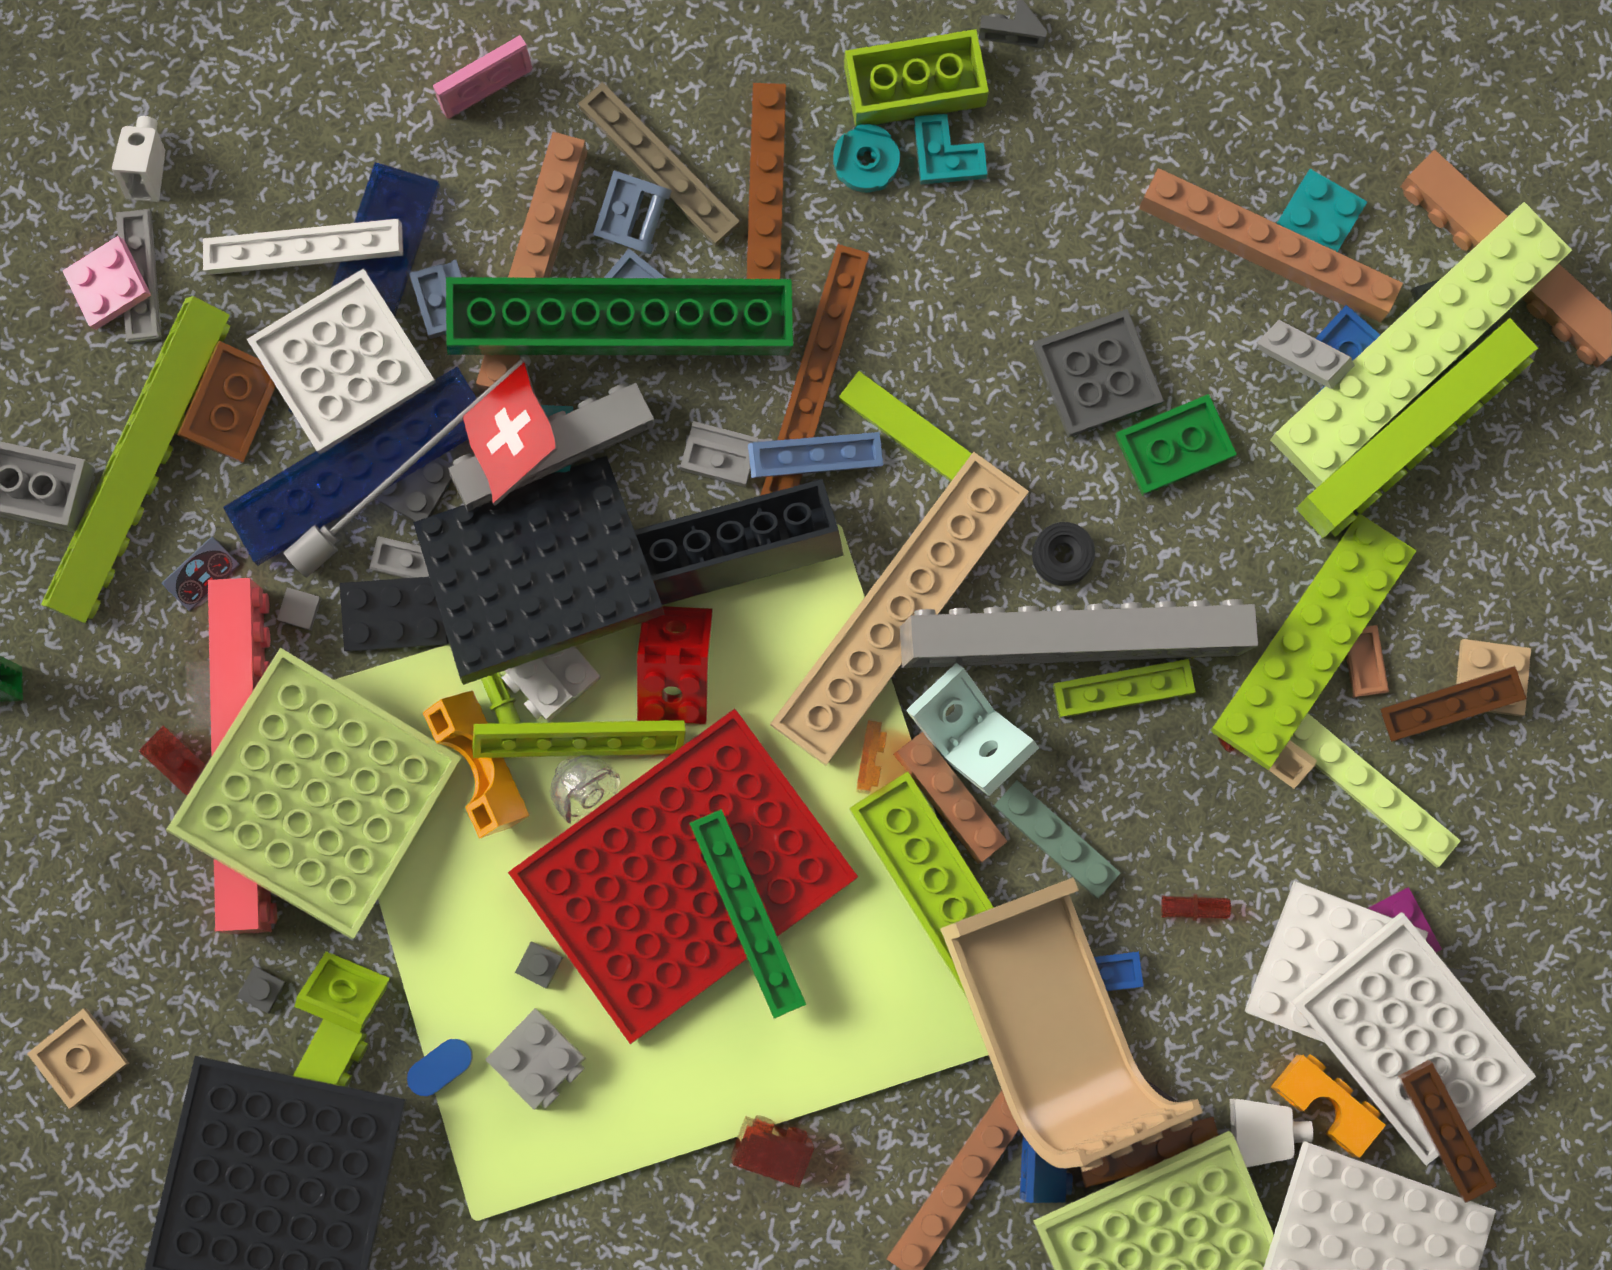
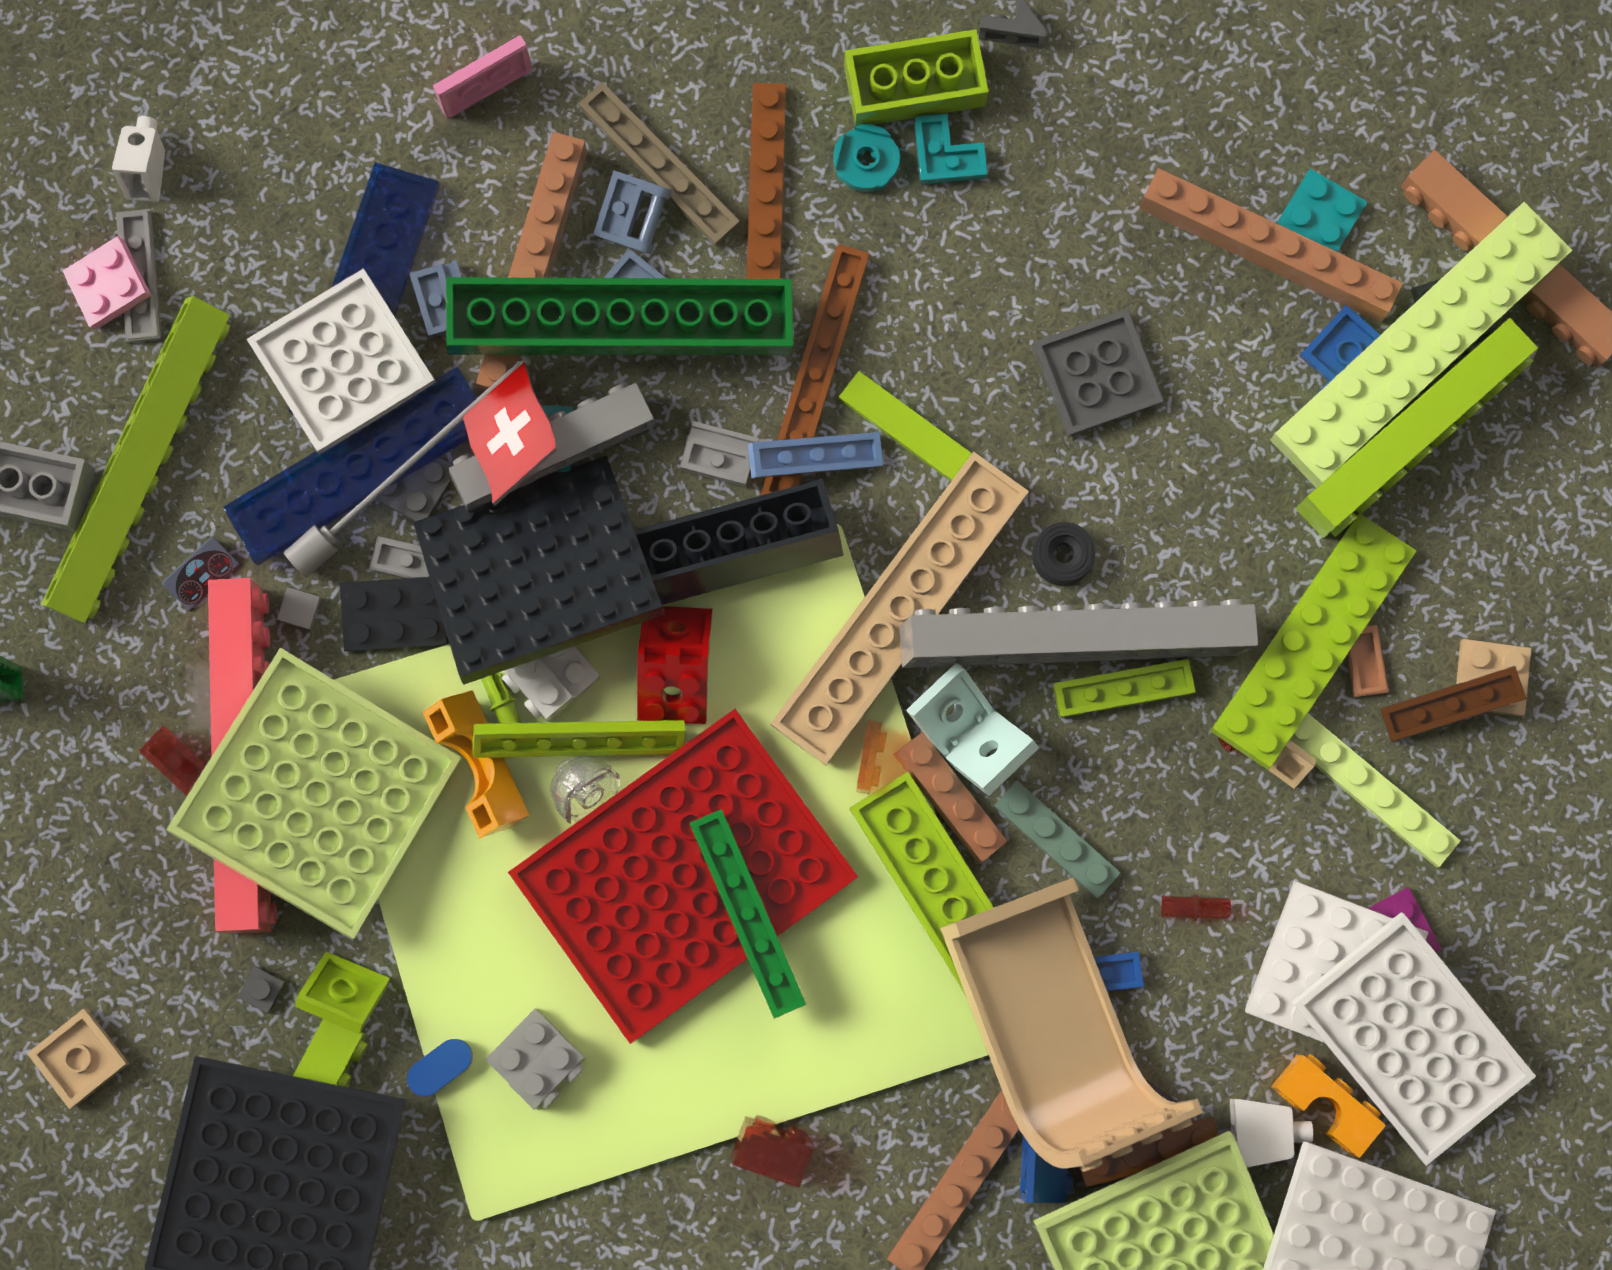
(228, 403): dark orange plate -> none
(302, 246): white plate -> none
(539, 965): dark grey plate -> none
(1175, 444): green plate -> none
(1305, 354): light grey plate -> none
(1447, 1131): reddish brown plate -> none

